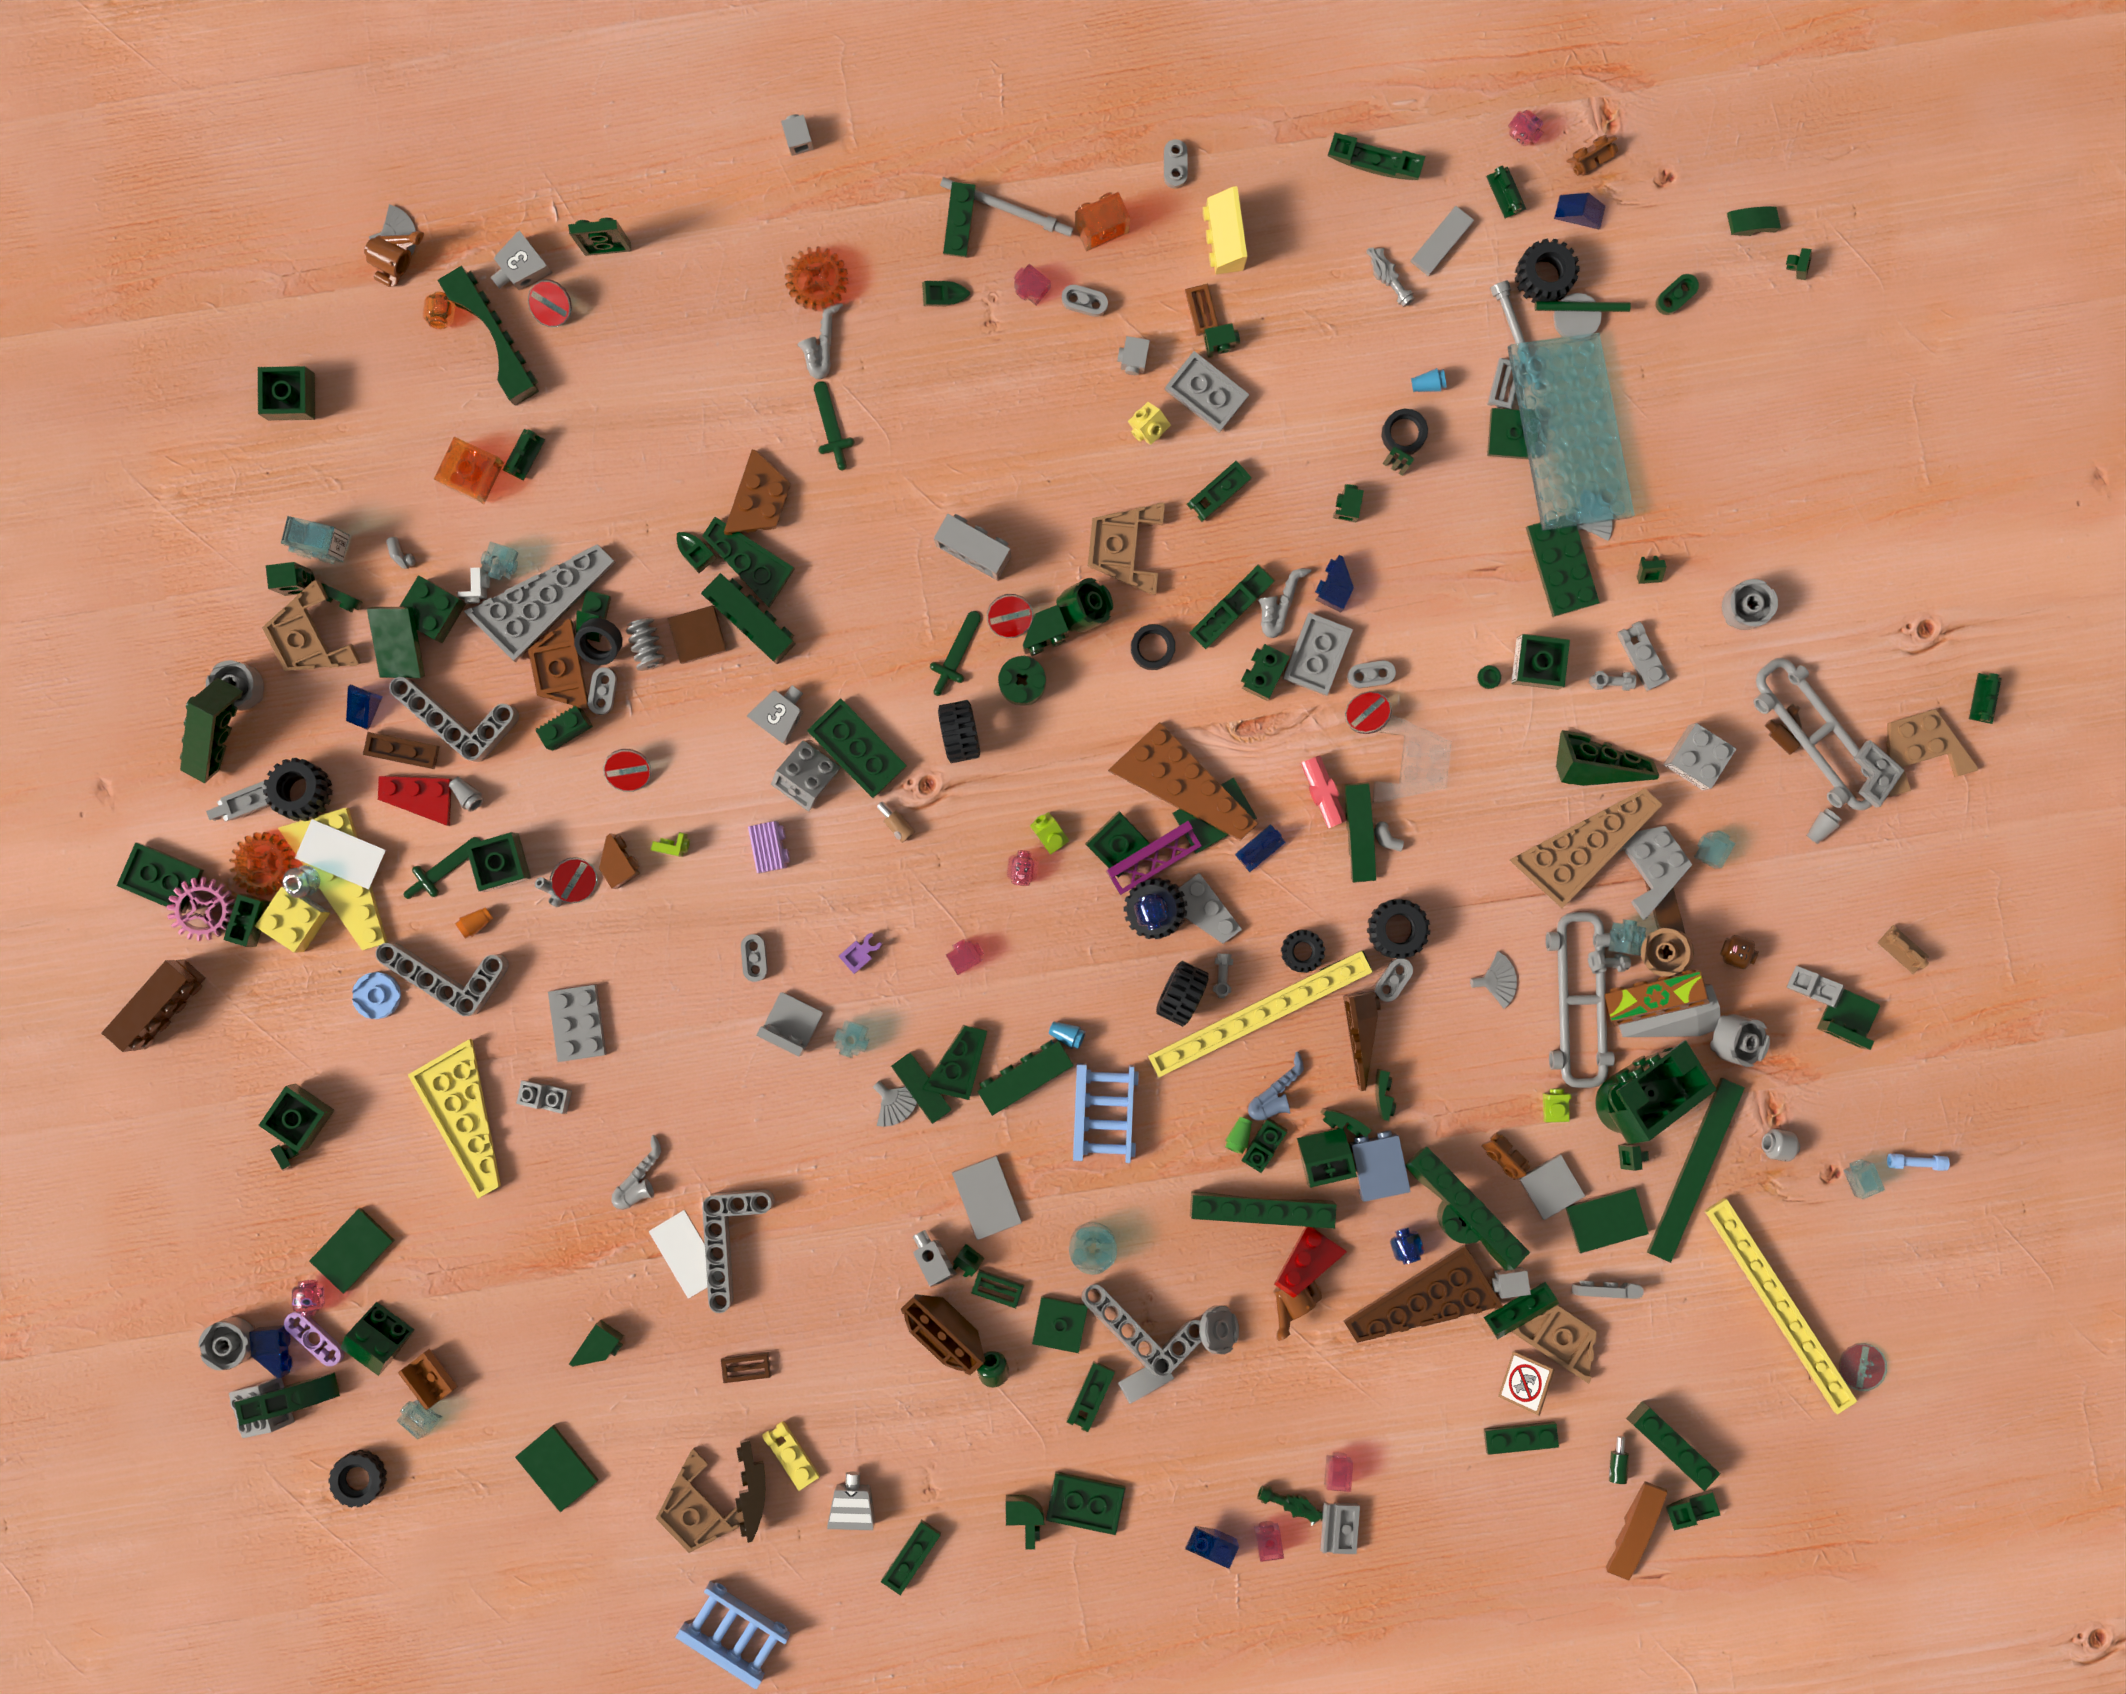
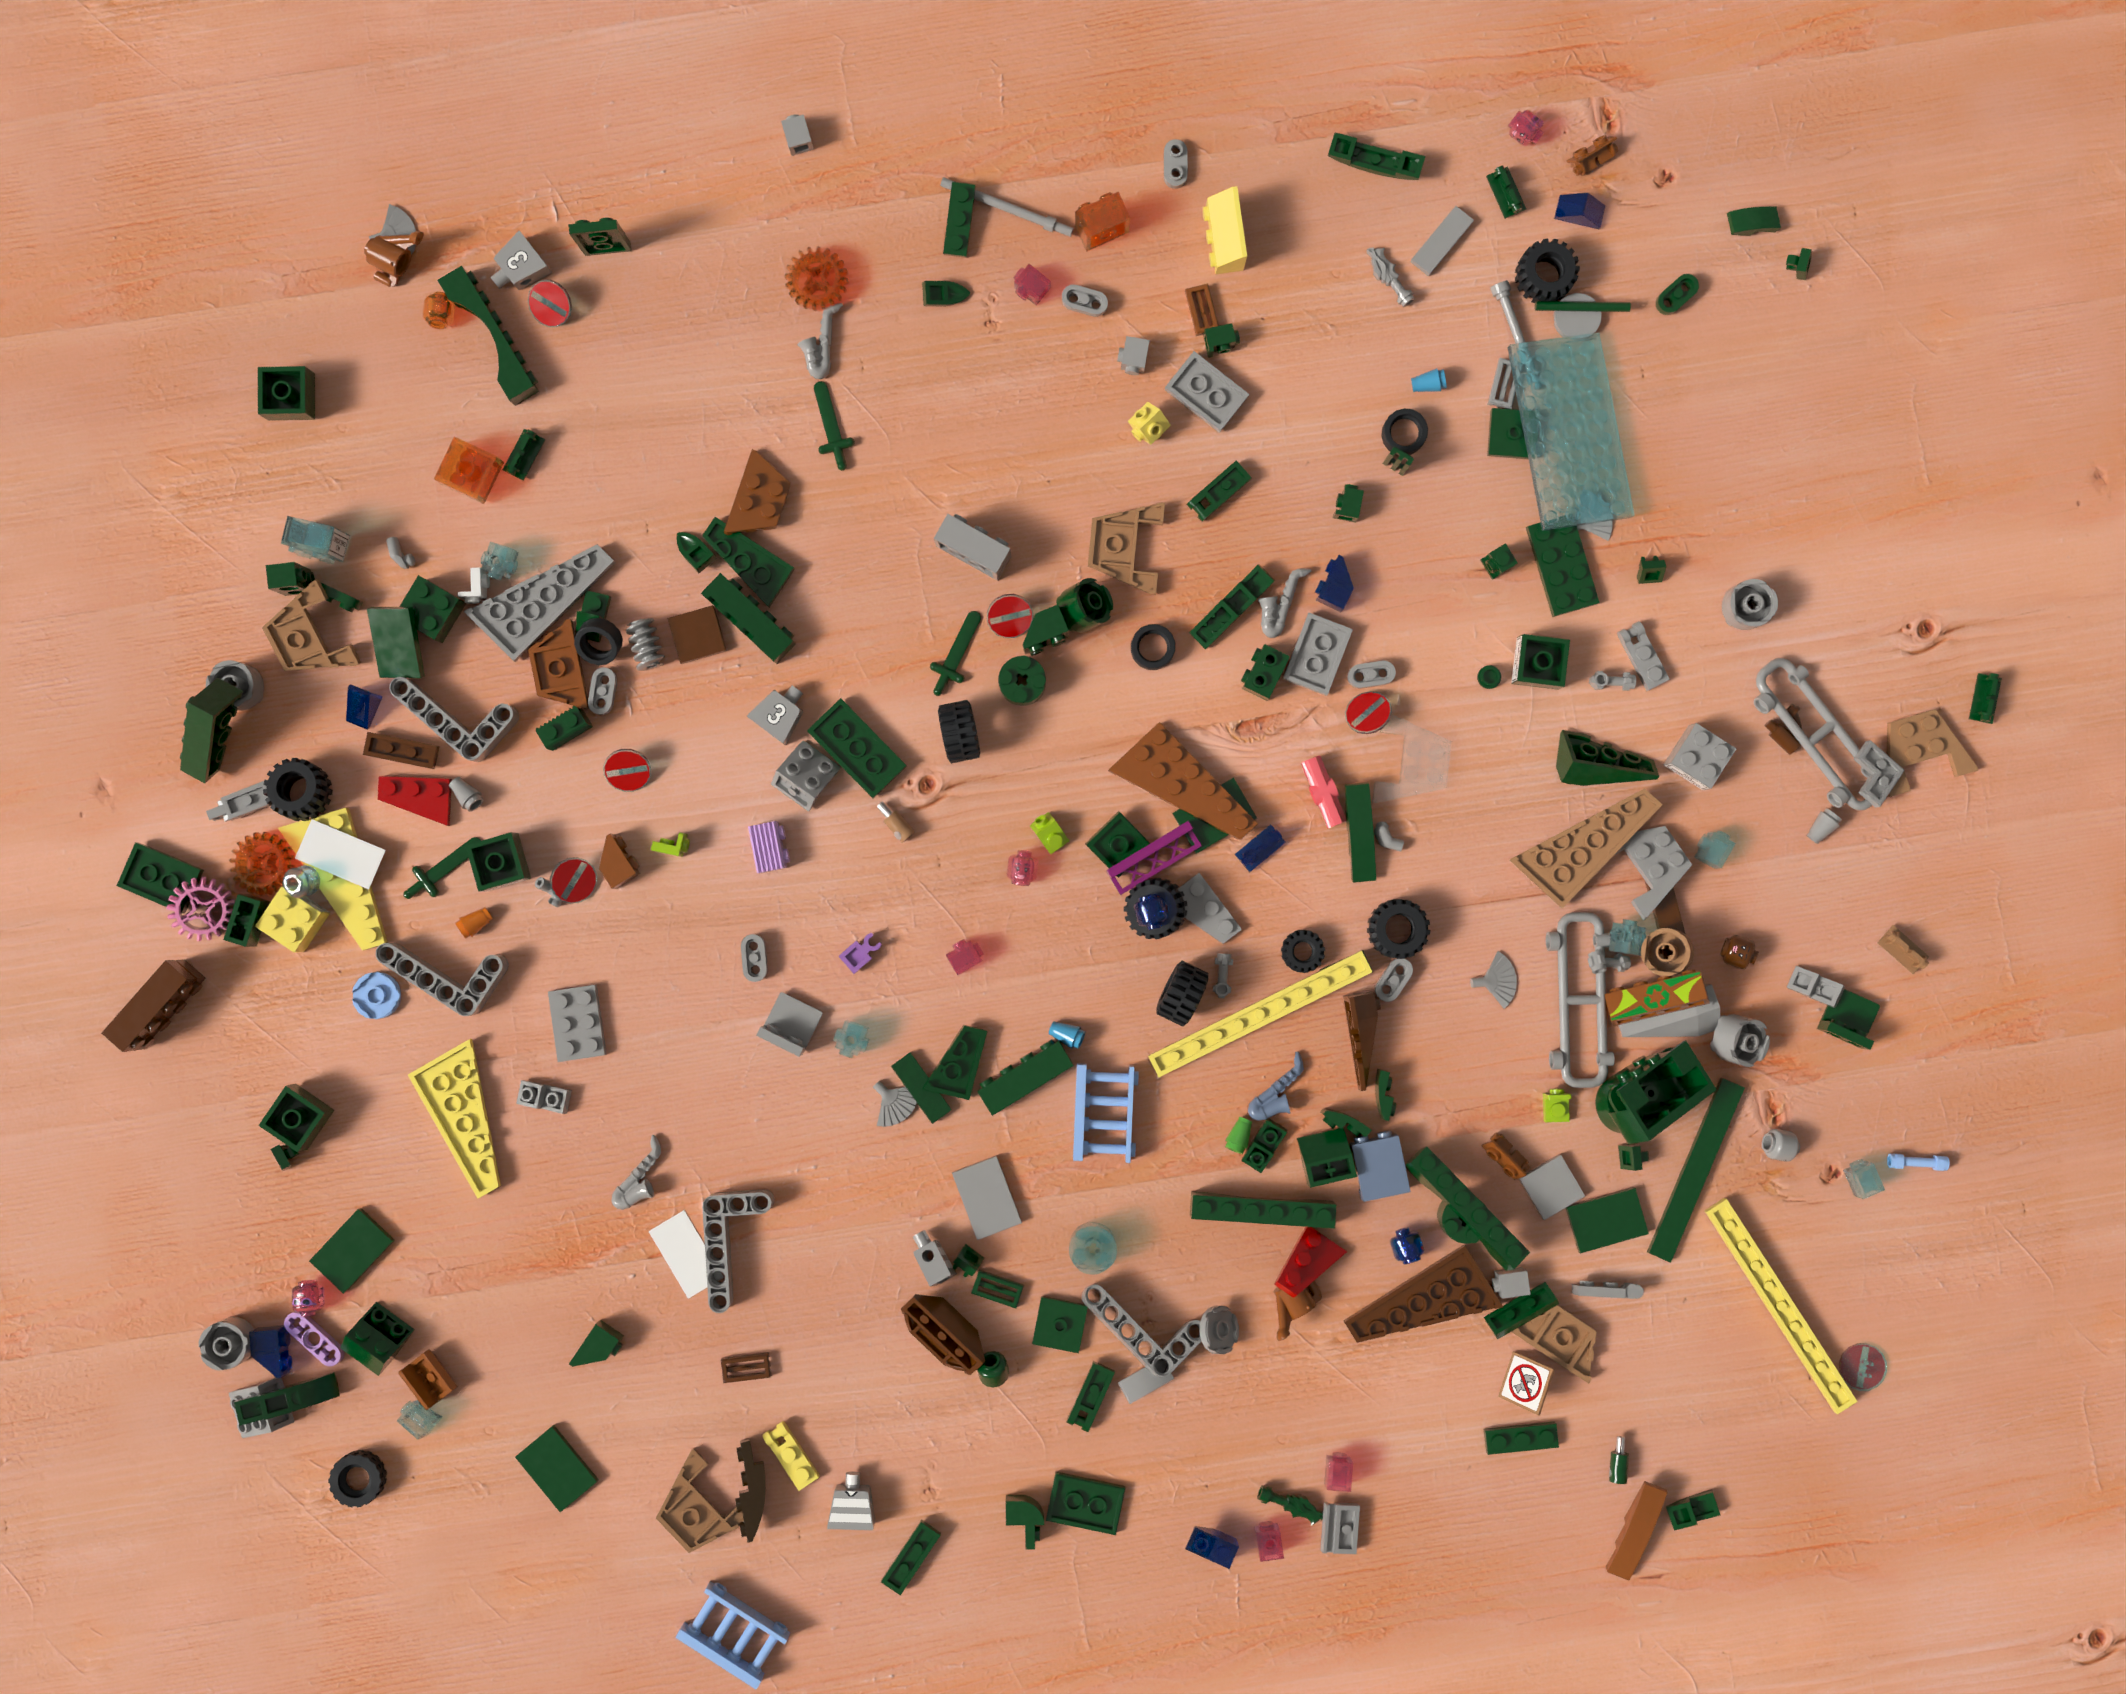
(1498, 561): none -> dark green brick
(1673, 1446): dark green arch -> none

